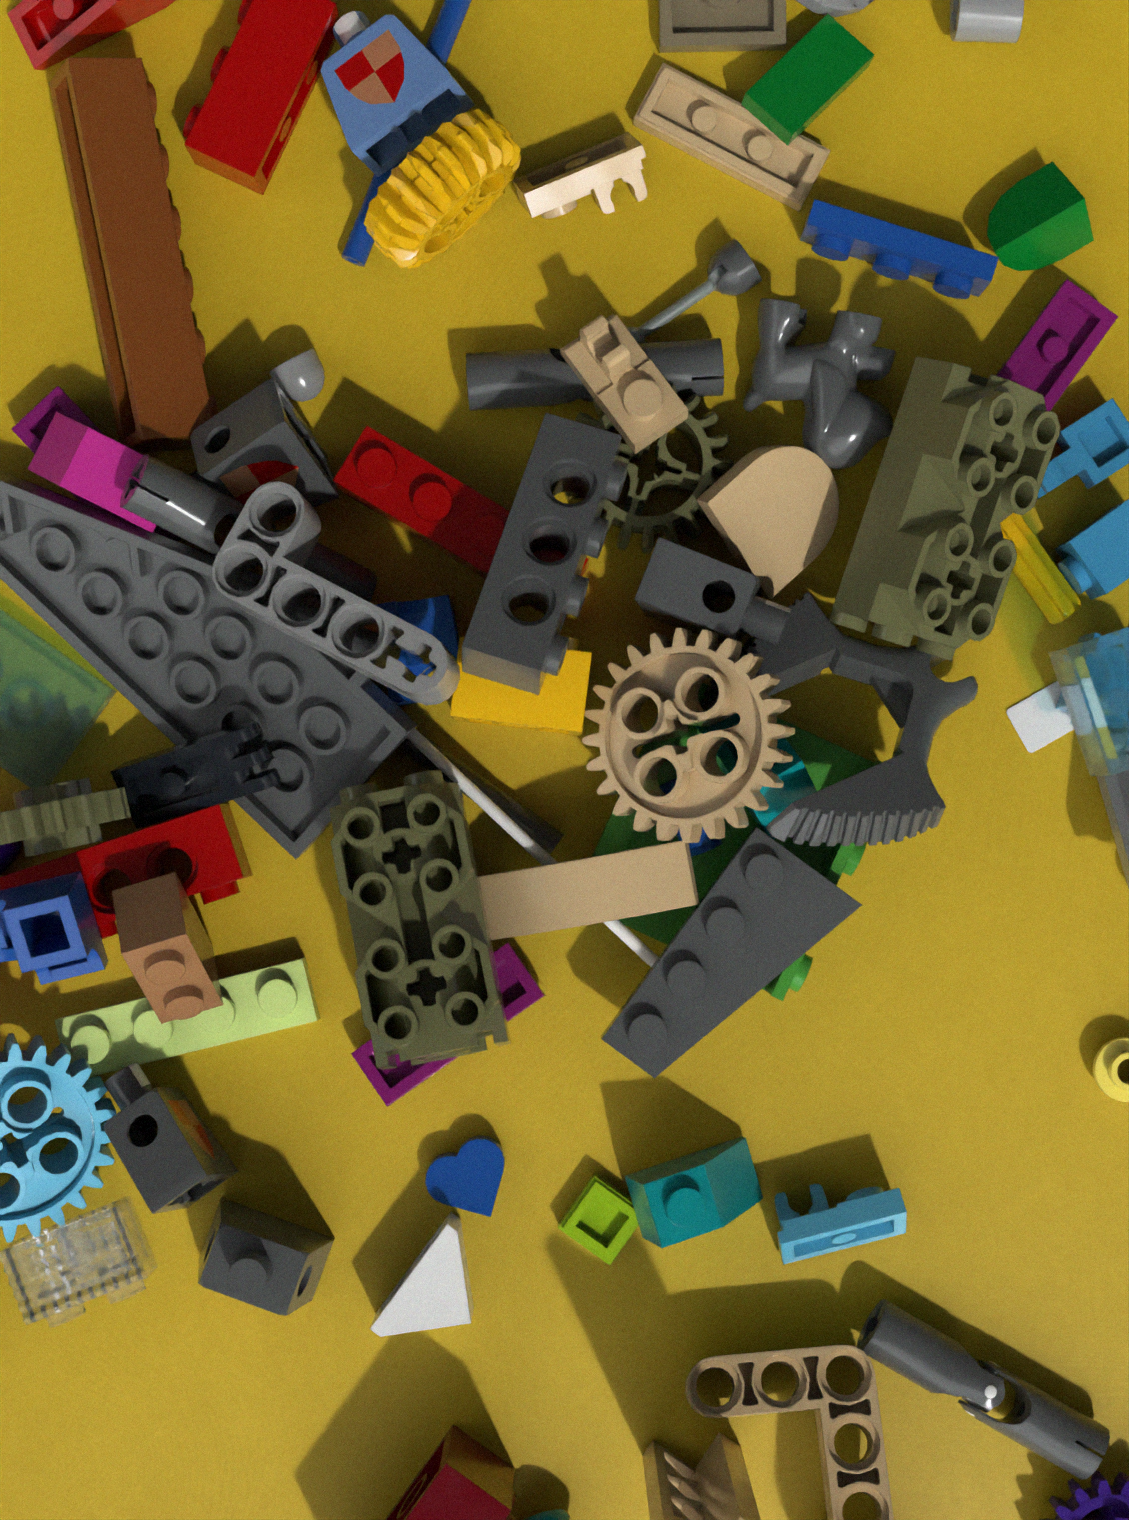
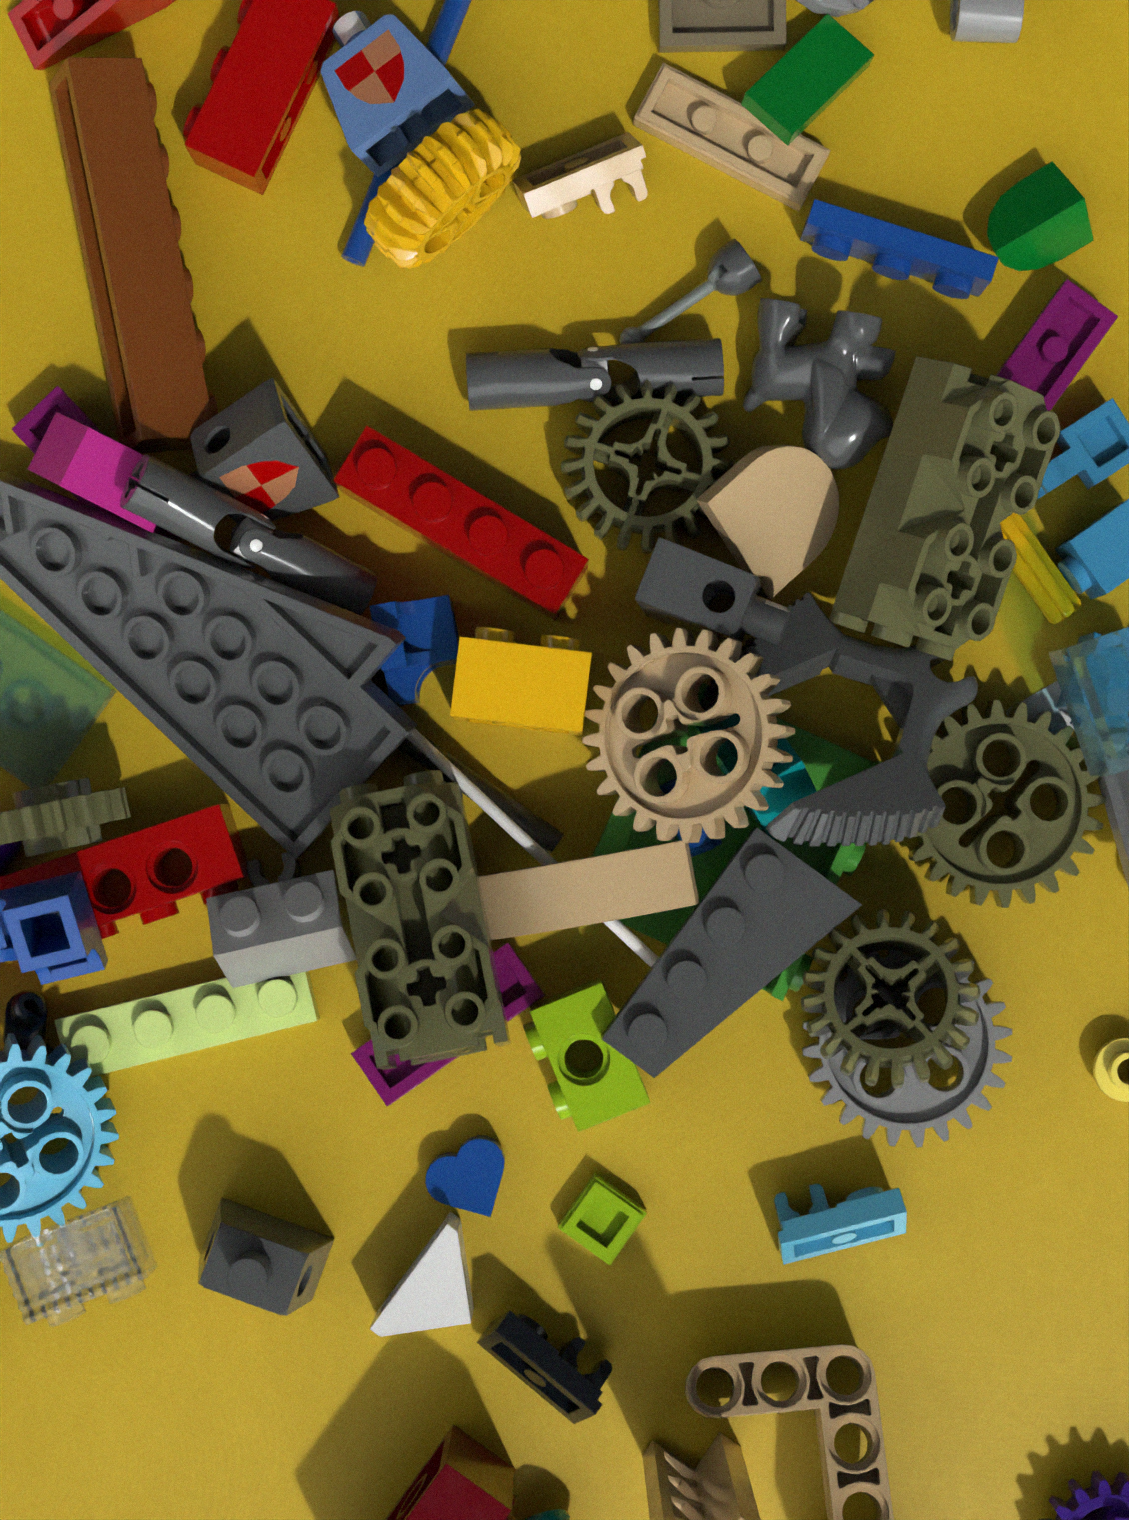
(26, 1018): none -> black arm
(167, 948): medium nougat brick -> none
(183, 1157): dark grey torso -> none
(194, 775): black hinge -> none
(280, 925): none -> light grey brick
(300, 376): light grey hinge -> none
(340, 612): light grey beam -> none
(551, 1373): none -> black plate
(562, 459): dark grey brick -> none
(590, 1095): none -> lime brick
(624, 382): tan plate -> none
(694, 1192): teal slope -> none
(916, 1103): none -> light grey gear
(932, 961): none -> olive gear
(945, 1367): dark grey piece -> none
(1038, 844): none -> olive gear

